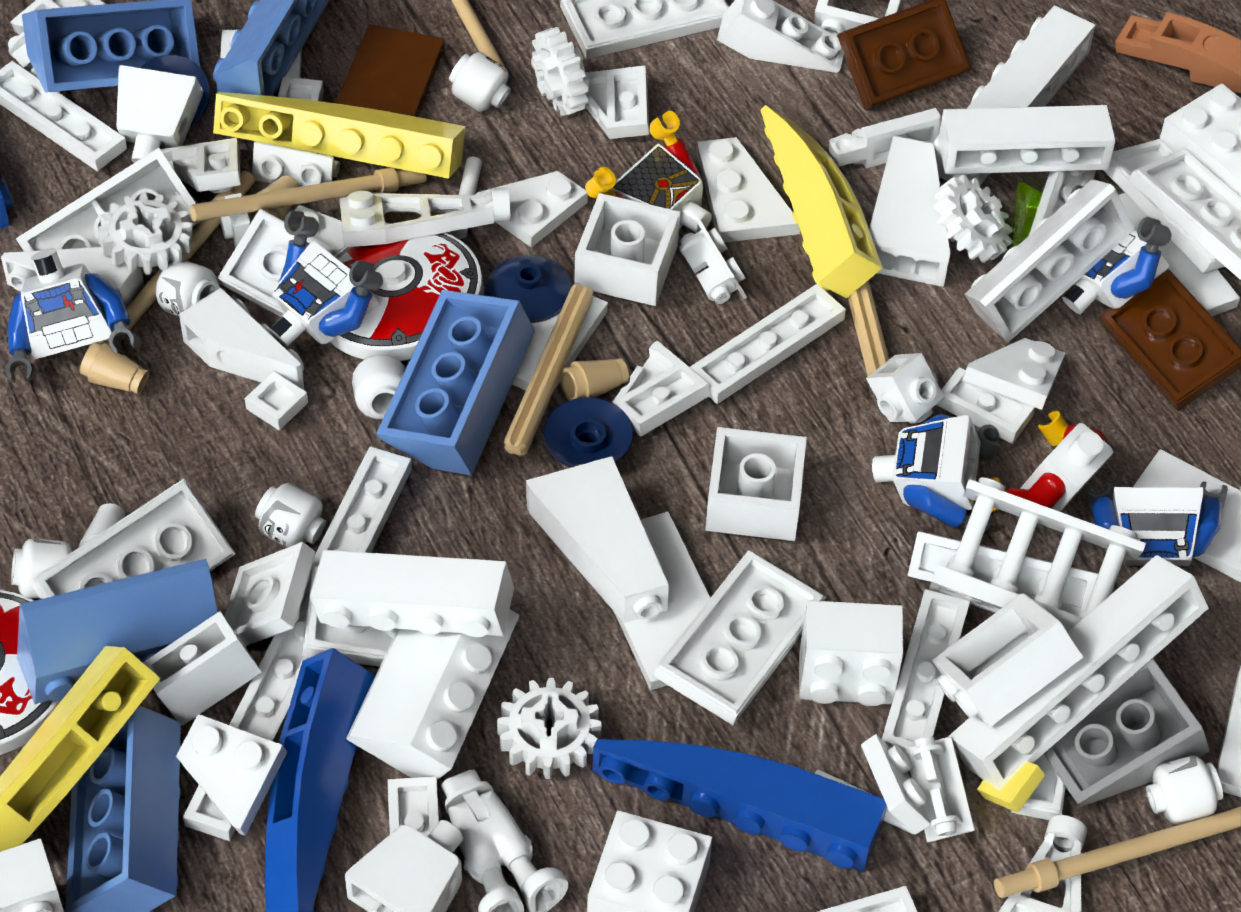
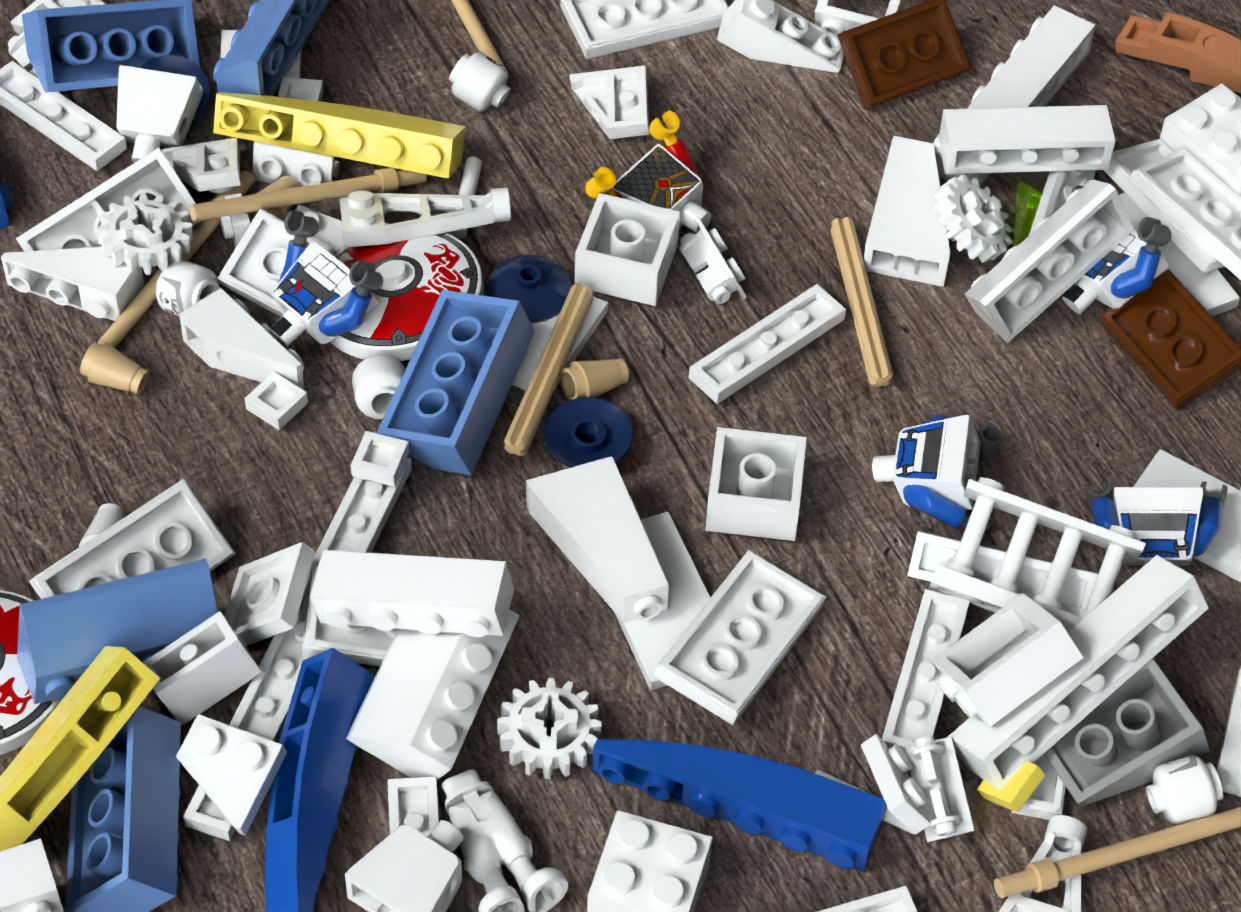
(33, 559): white head -> none
(63, 312): torso -> none
(290, 515): white head -> none
(380, 458): none -> white plate
(392, 70): reddish brown tile -> none
(541, 205): white wing -> none
(560, 71): white gear -> none
(660, 390): white wing -> none
(740, 194): white wing -> none
(823, 208): light yellow slope -> none
(850, 652): white brick -> none
(872, 143): white hinge -> none
(906, 388): white brick -> none
(985, 407): white plate -> none
(1018, 371): white wing -> none
(1068, 467): white torso -> none

